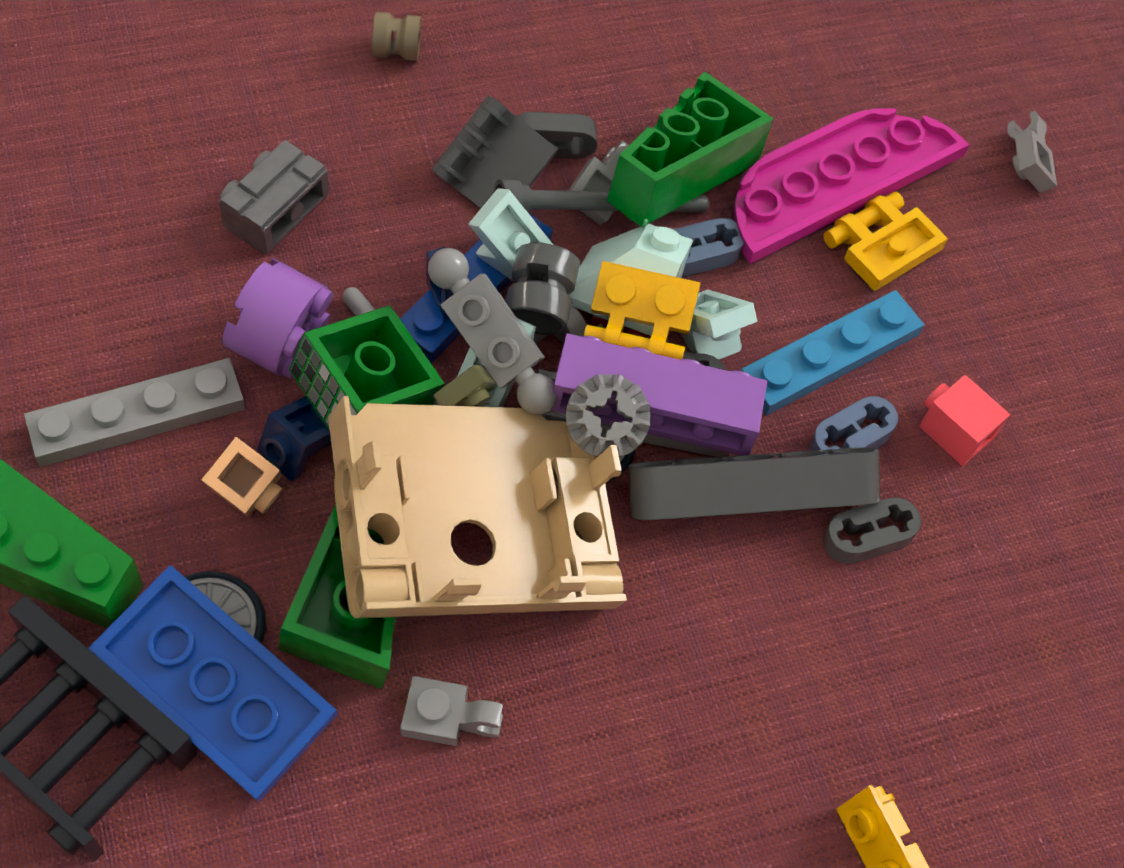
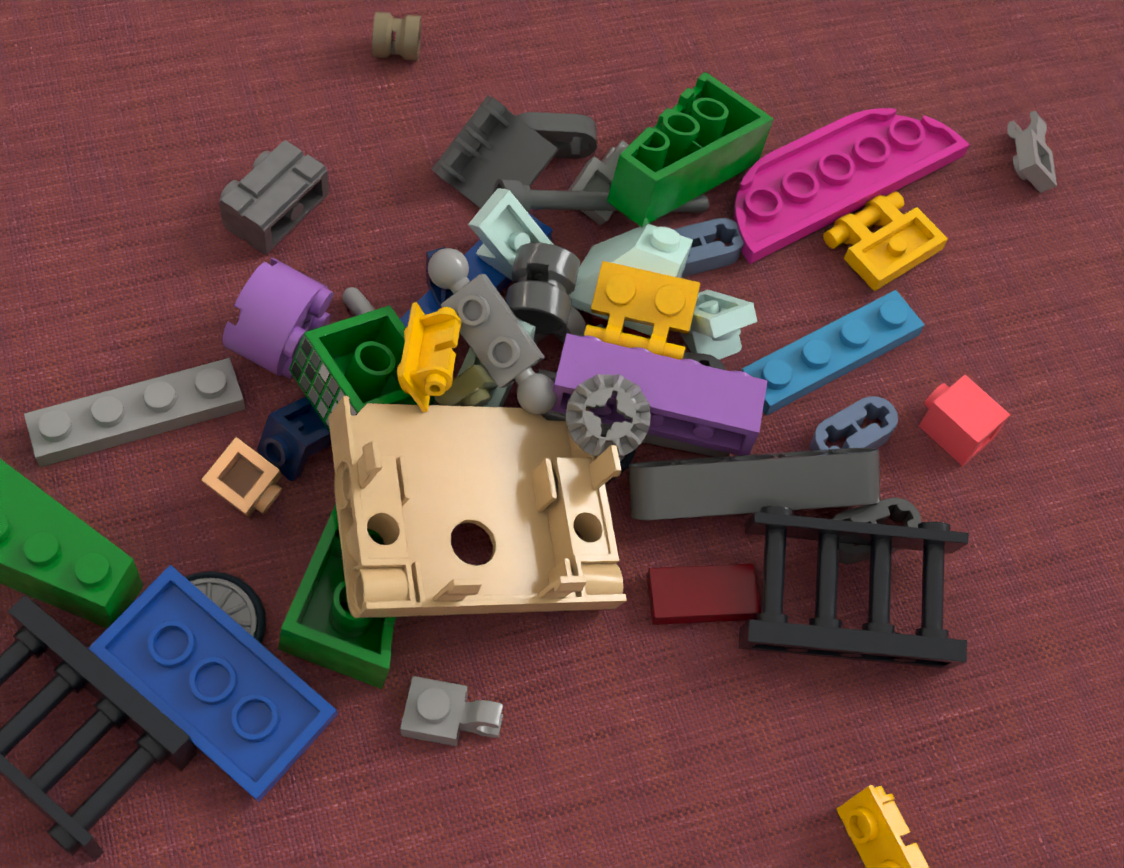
(428, 354): none -> yellow hinge
(703, 593): none -> dark red tile
(825, 633): none -> black fence

